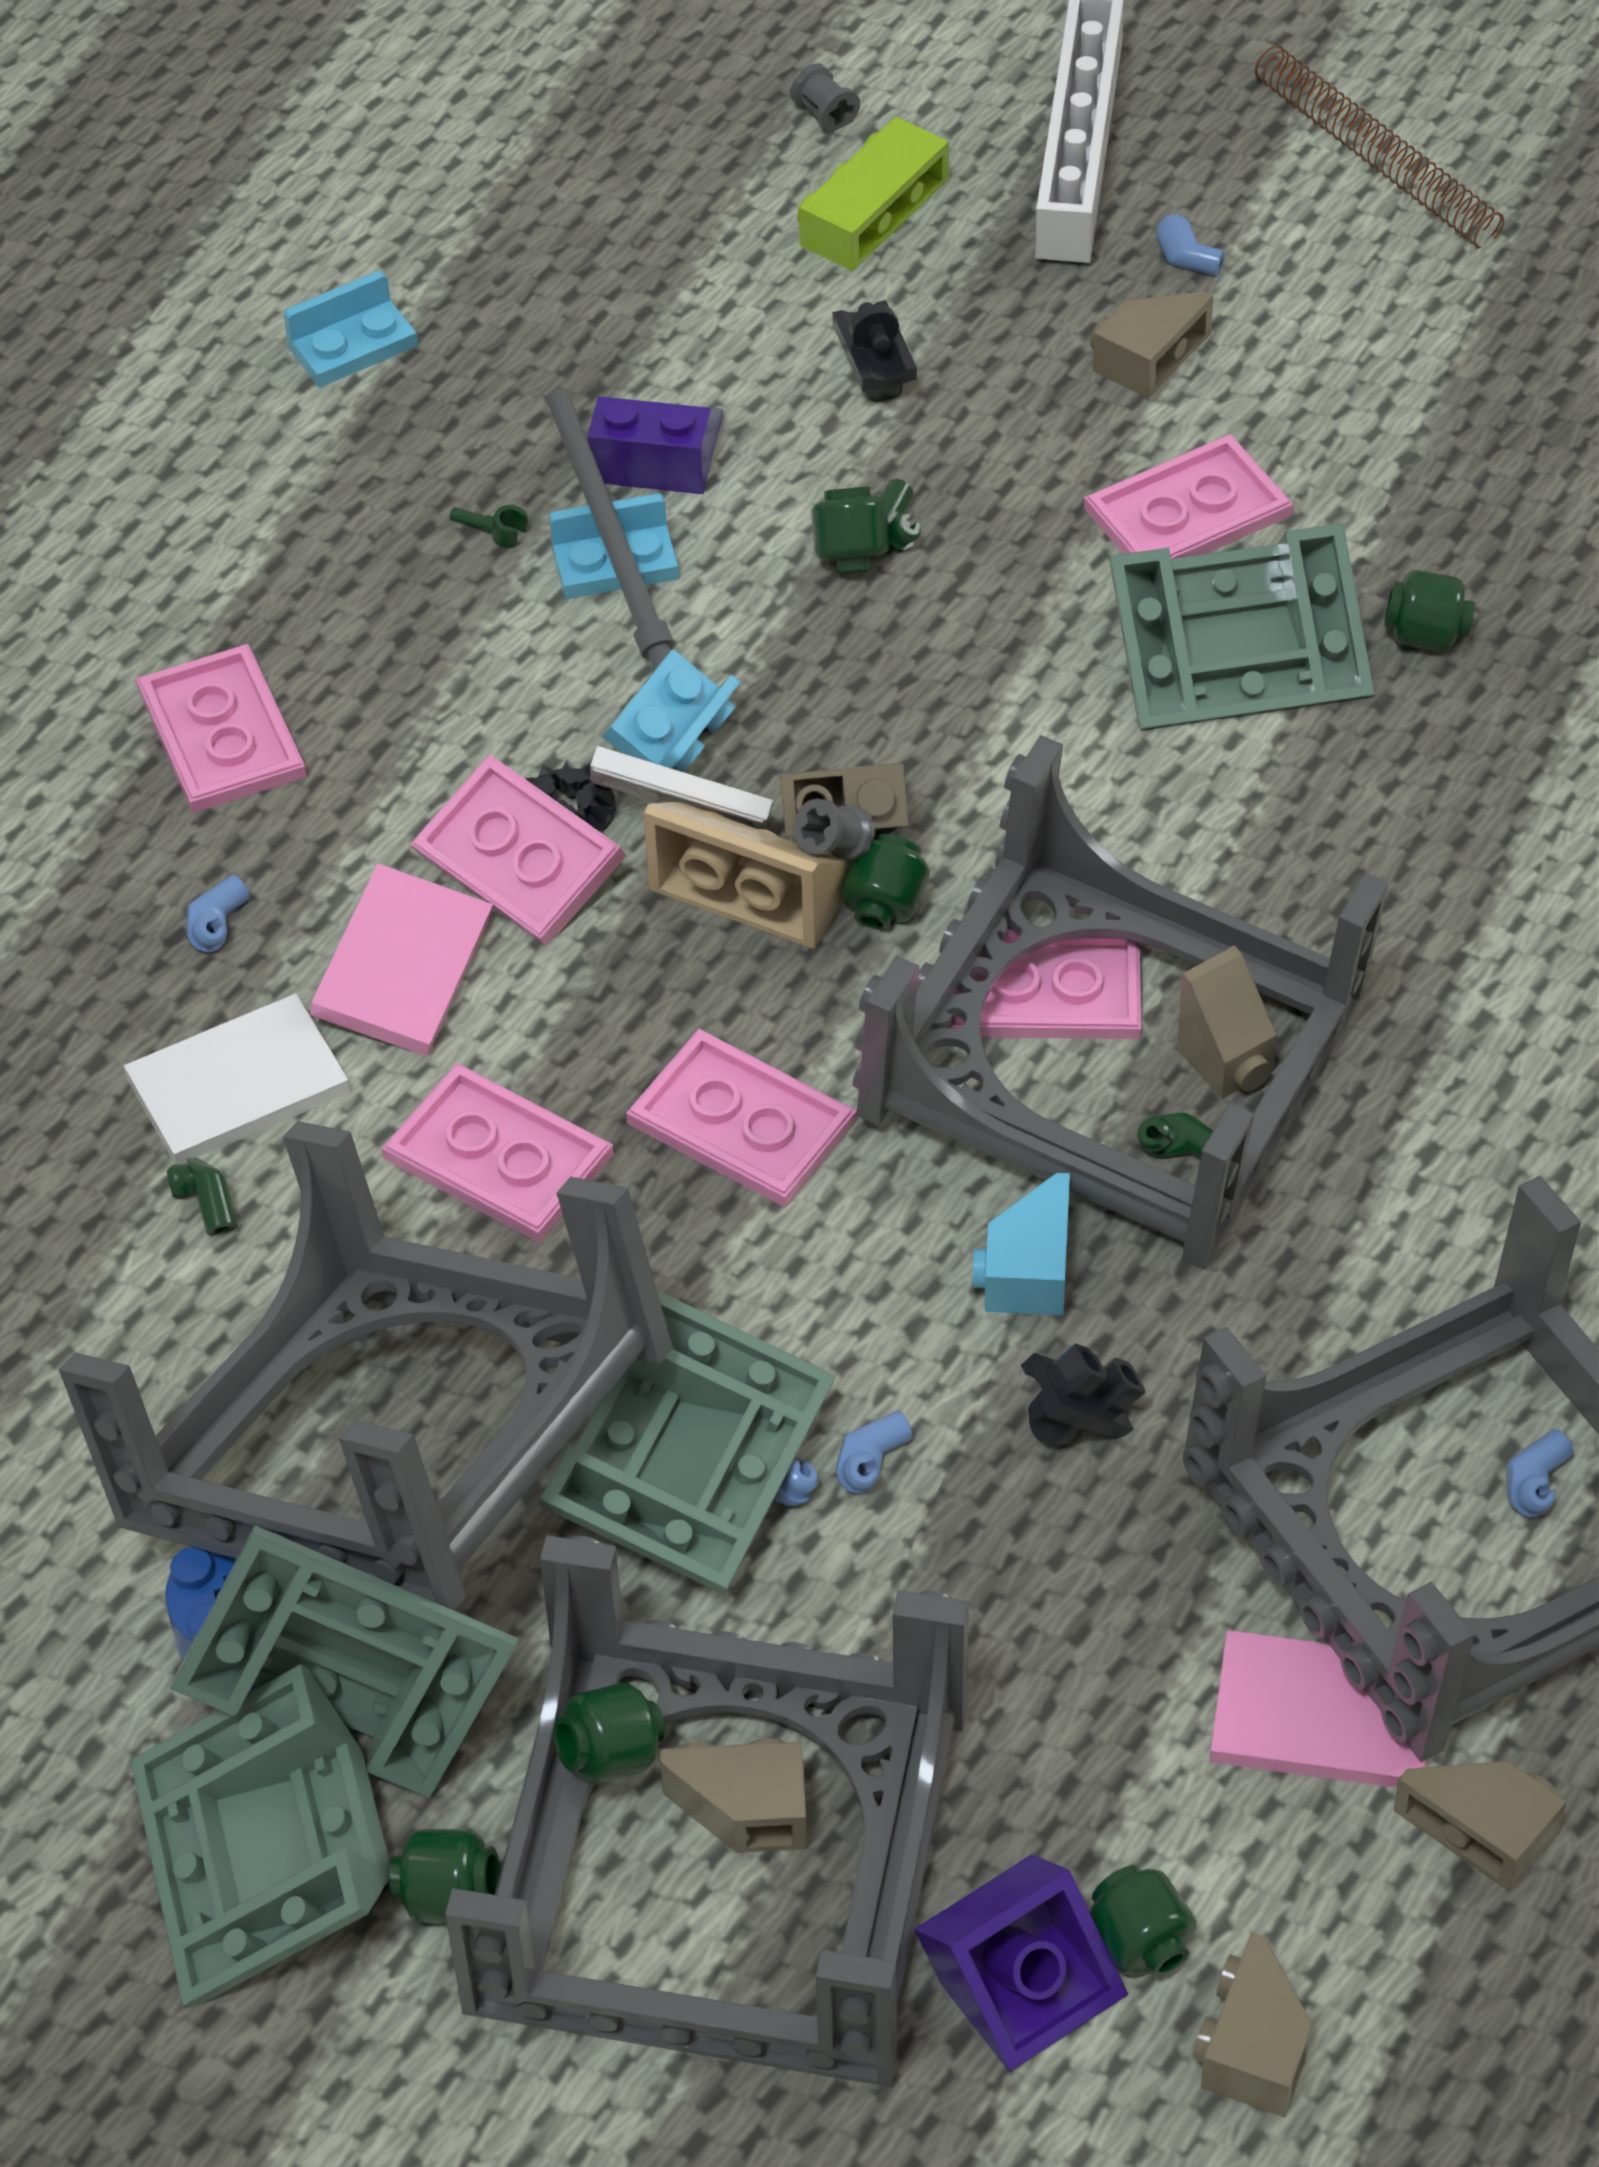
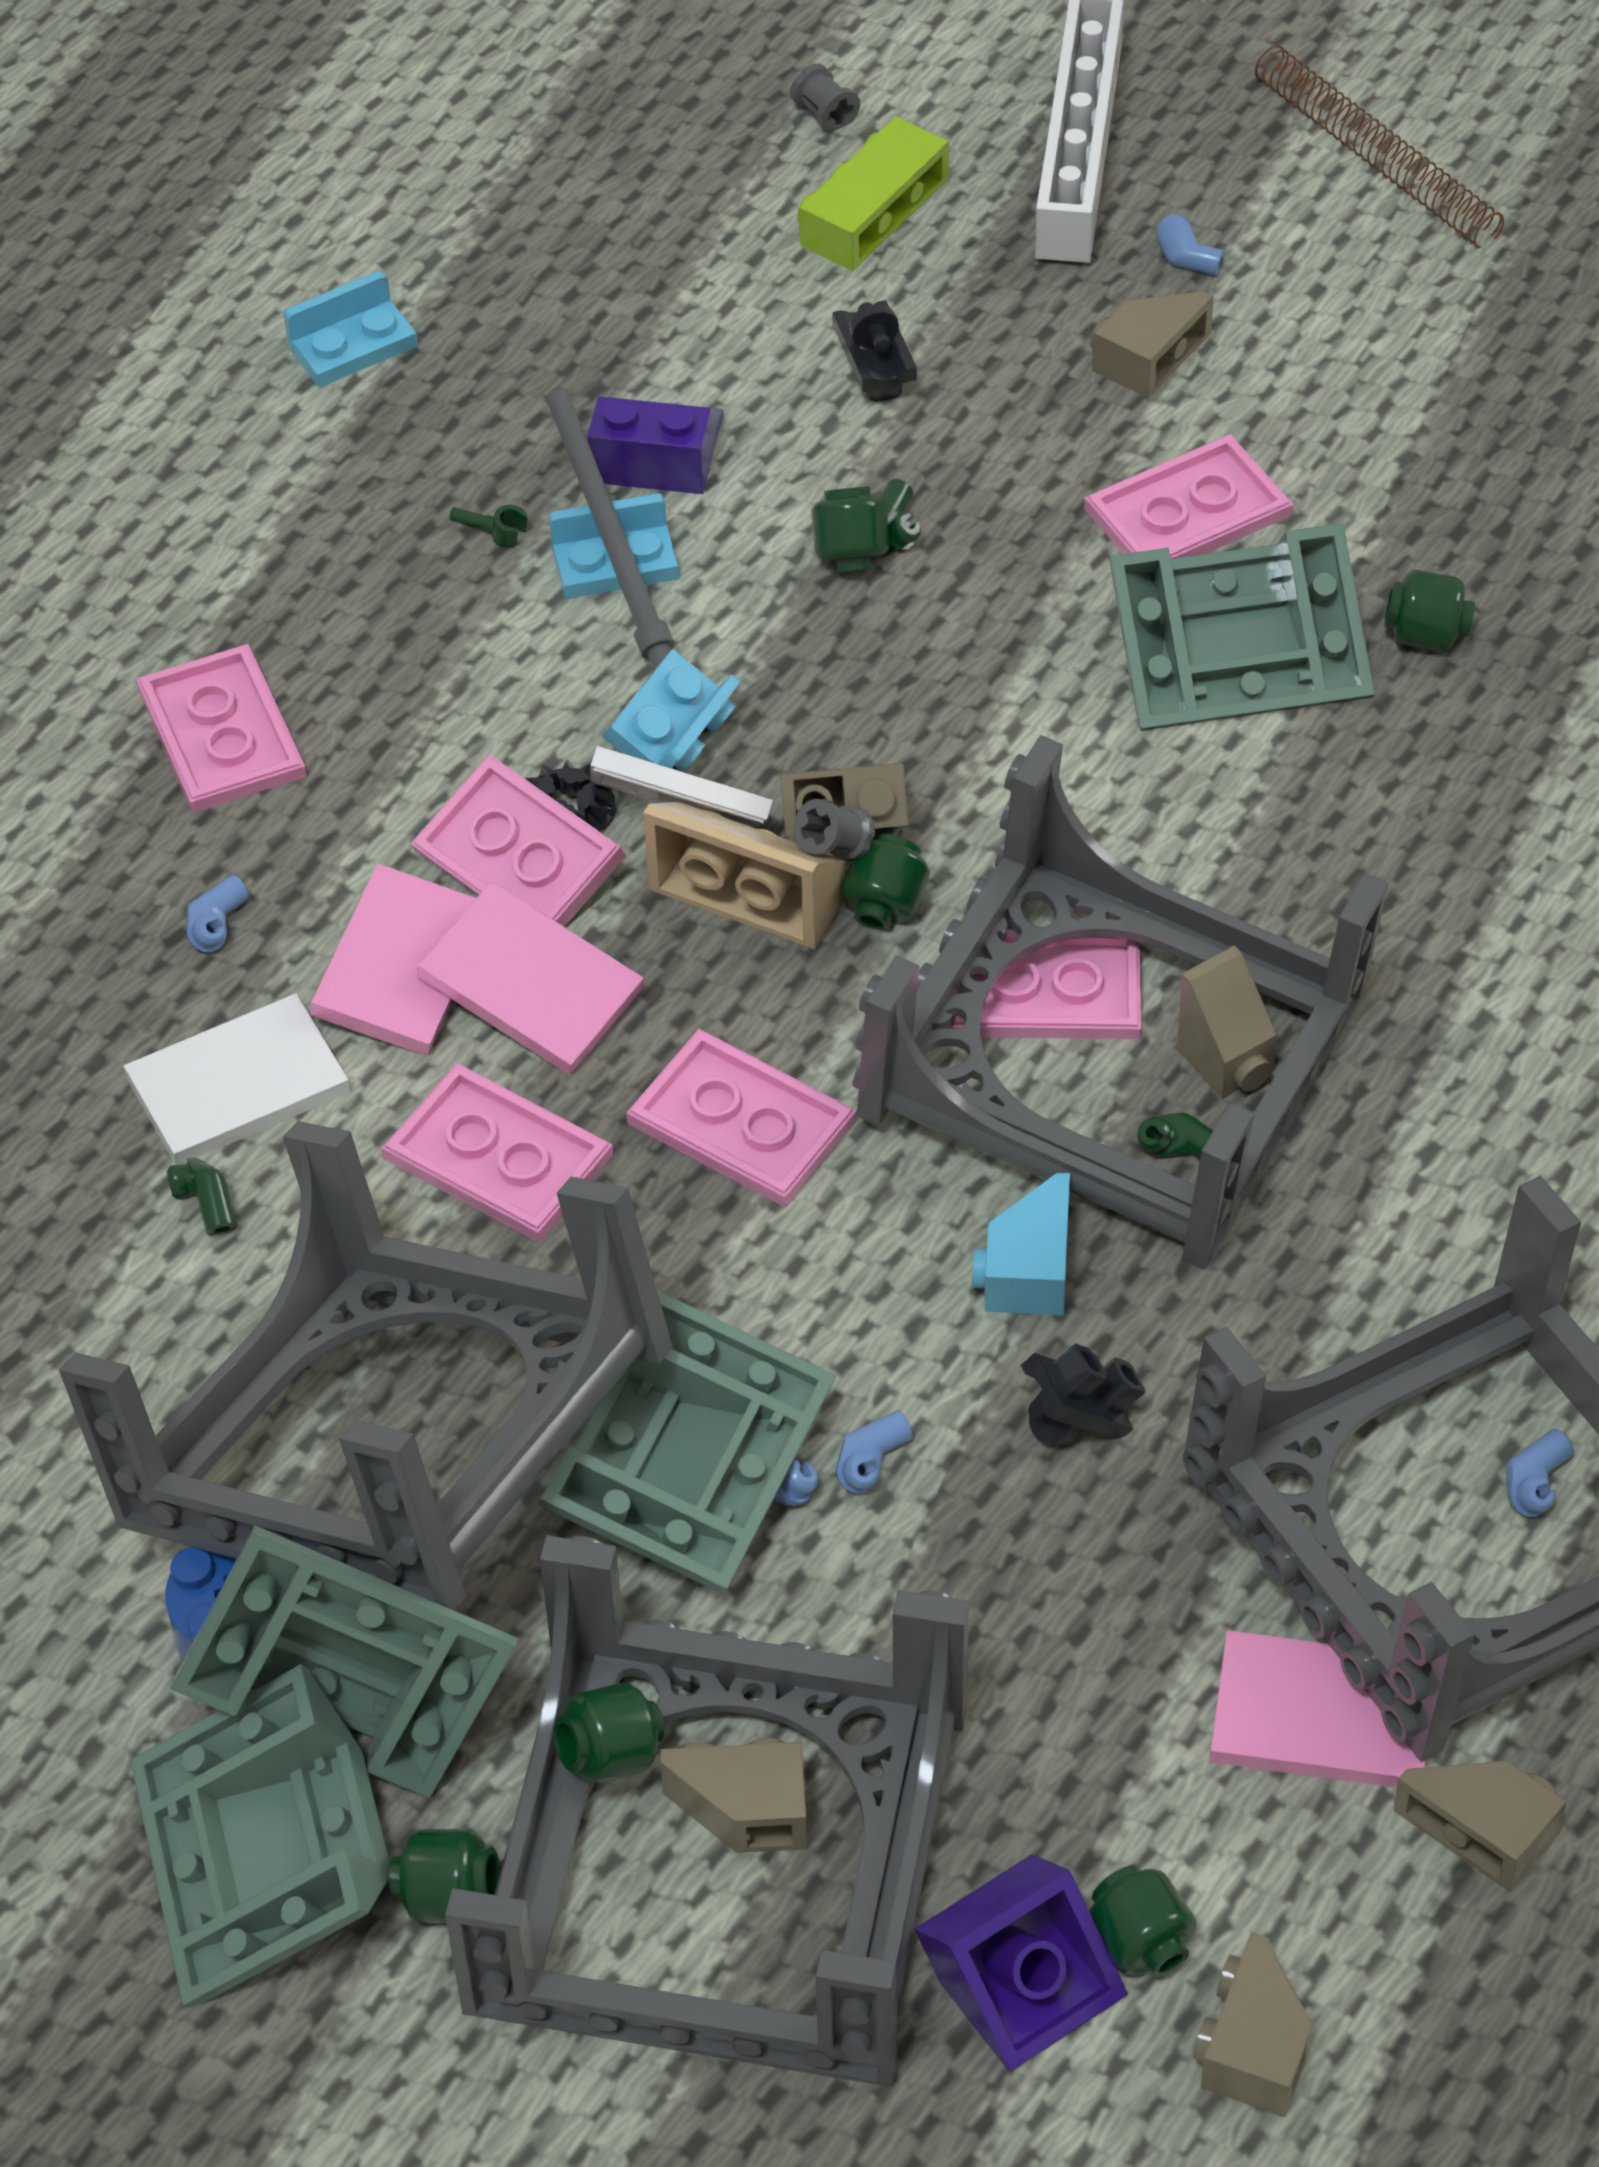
(530, 977): none -> bright pink tile

